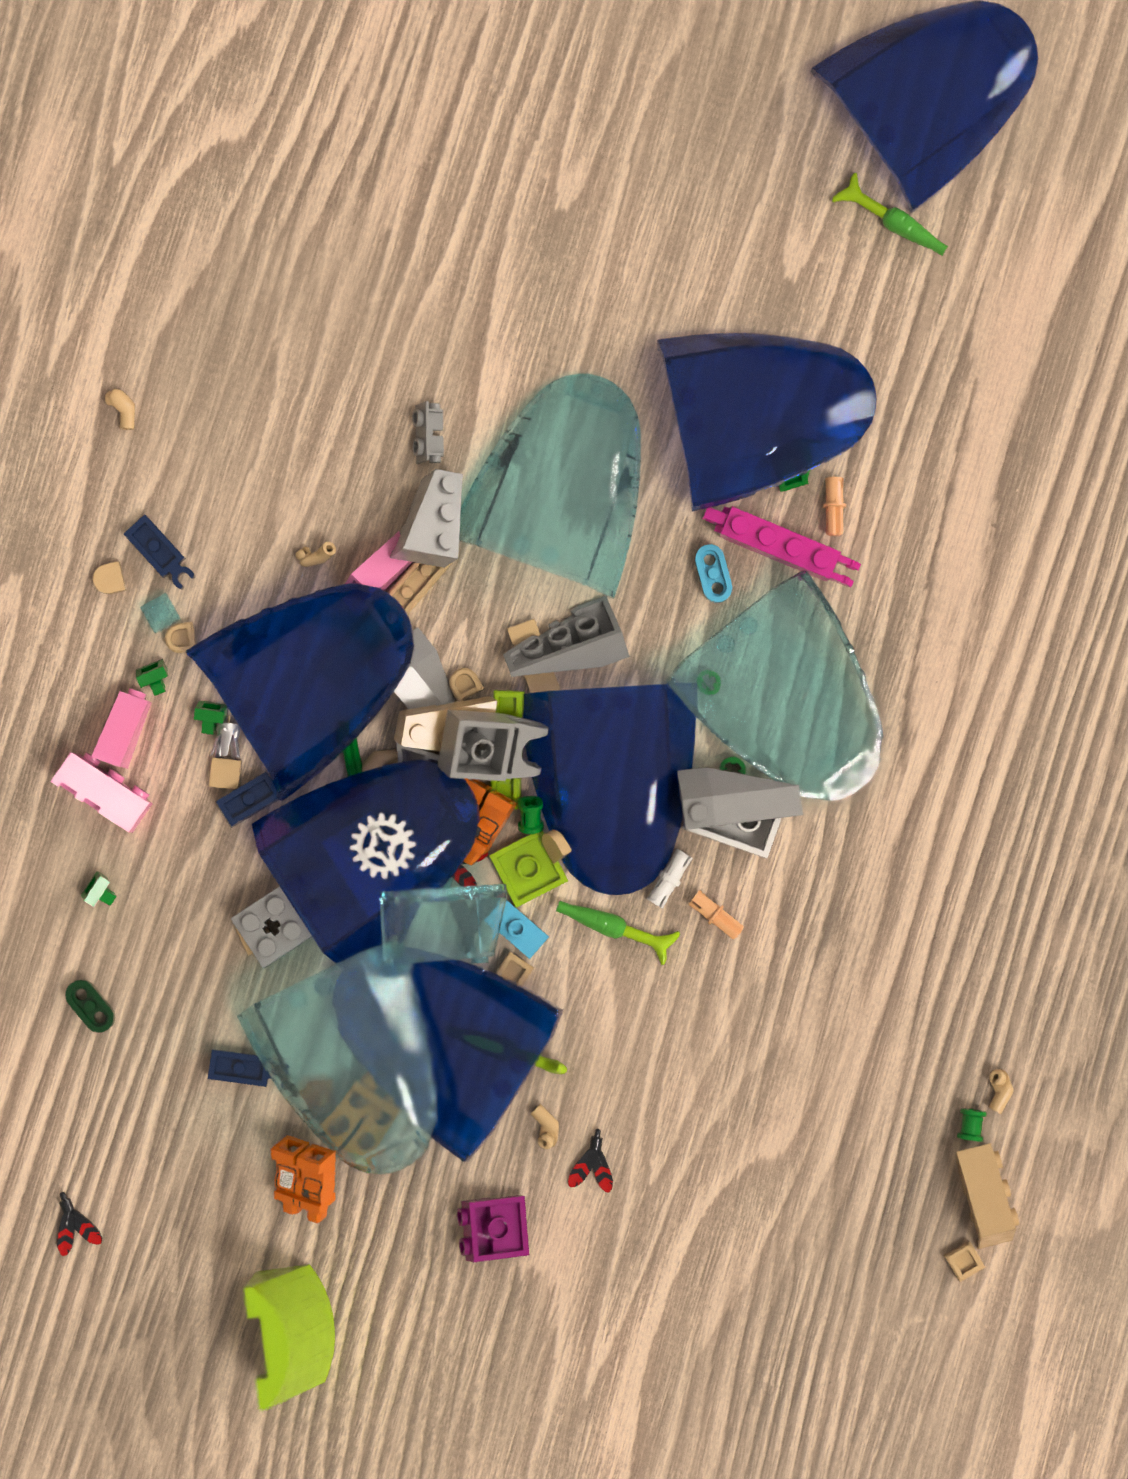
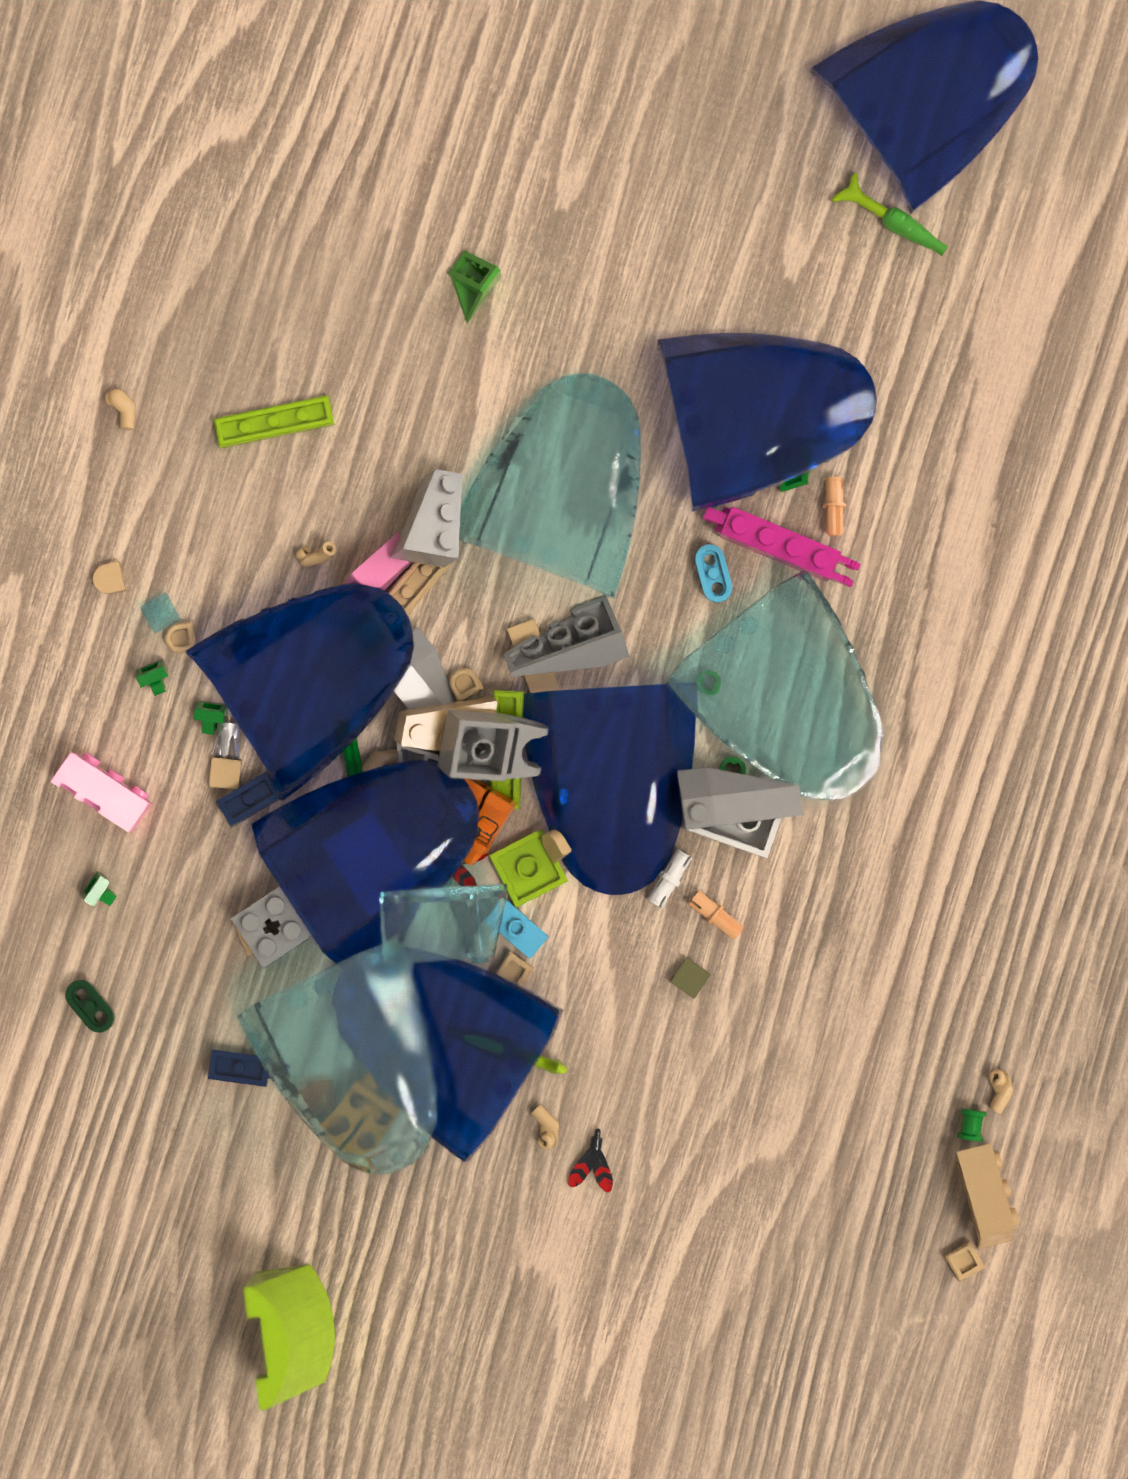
(72, 1221): piece -> none
(122, 729): bright pink slope -> none
(158, 550): dark blue plate -> none
(274, 421): none -> lime tile
(302, 1179): orange hips -> none
(396, 839): white gear -> none
(426, 420): light grey hinge -> none
(473, 282): none -> bright green slope
(493, 1228): magenta plate -> none
(530, 814): green bush -> none
(615, 927): bright green piece -> none
(690, 978): none -> olive tile

